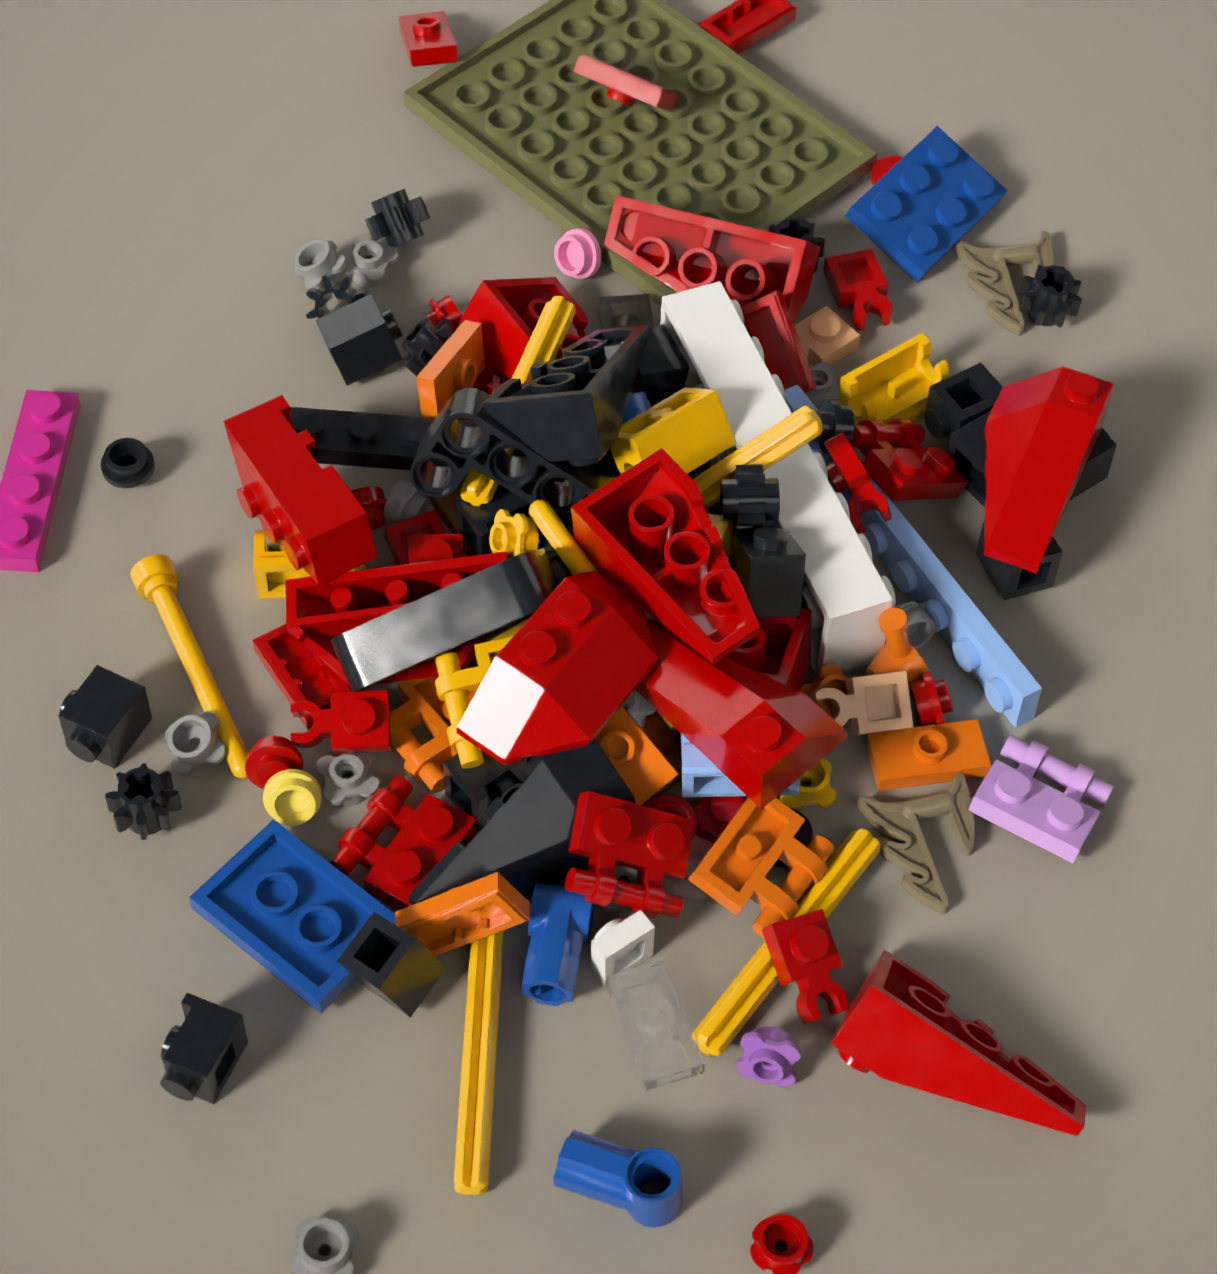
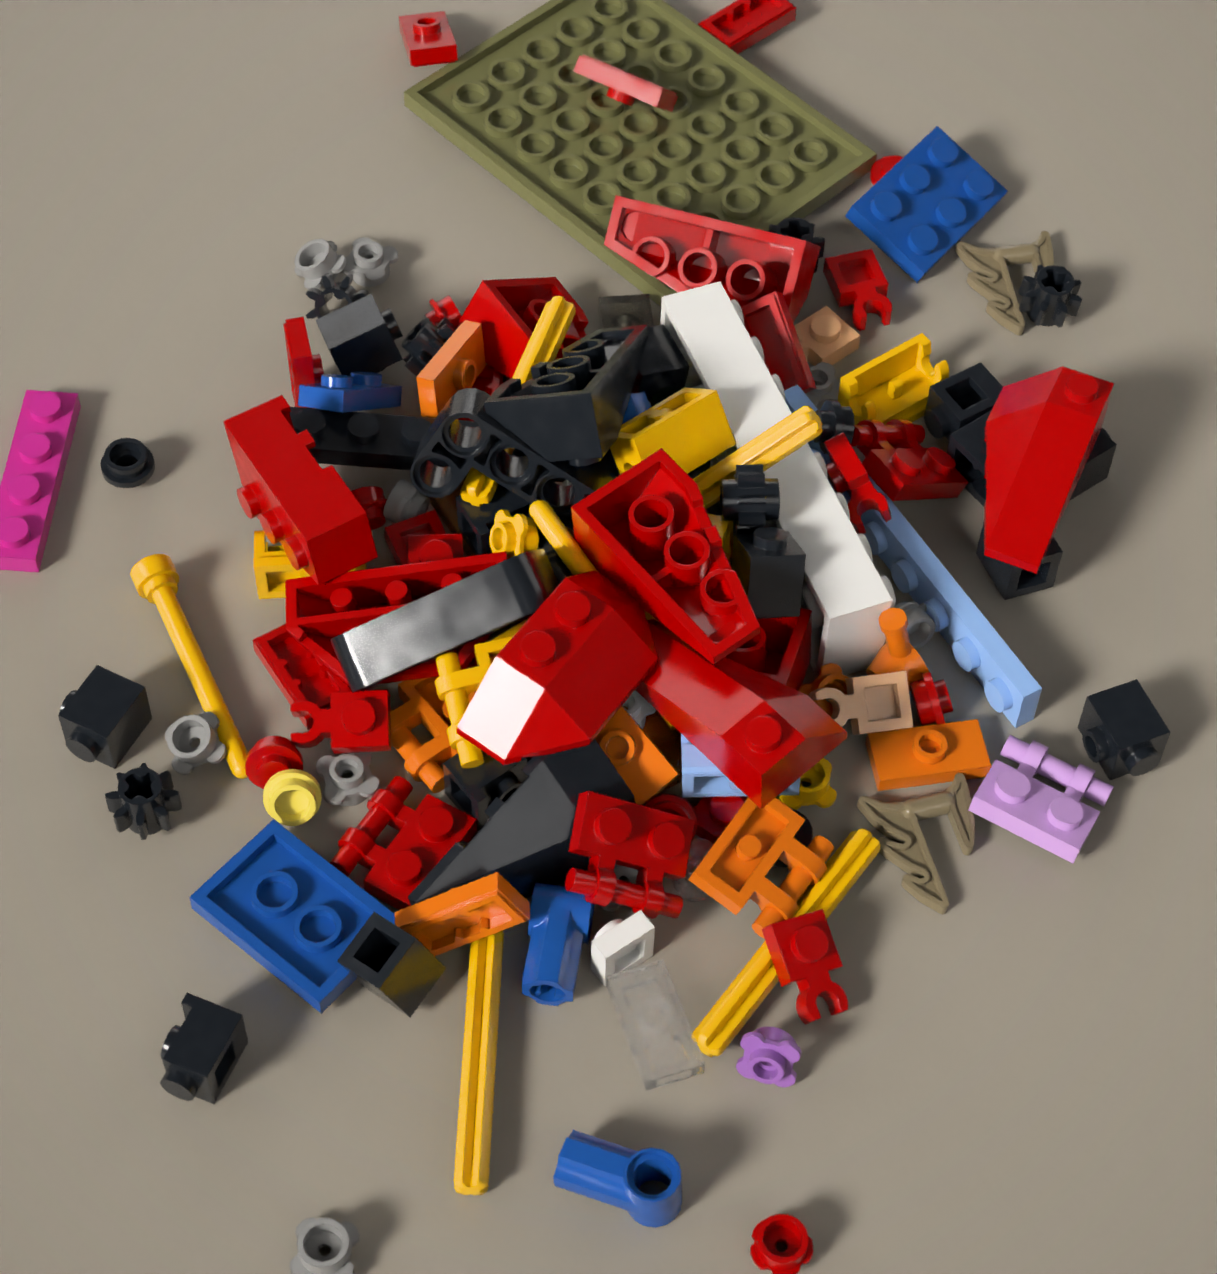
(303, 366): none -> red plate
(350, 393): none -> blue plate
(397, 218): black gear -> none
(578, 253): bright pink plate -> none
(913, 1039): red wedge -> none
(1123, 730): none -> black brick

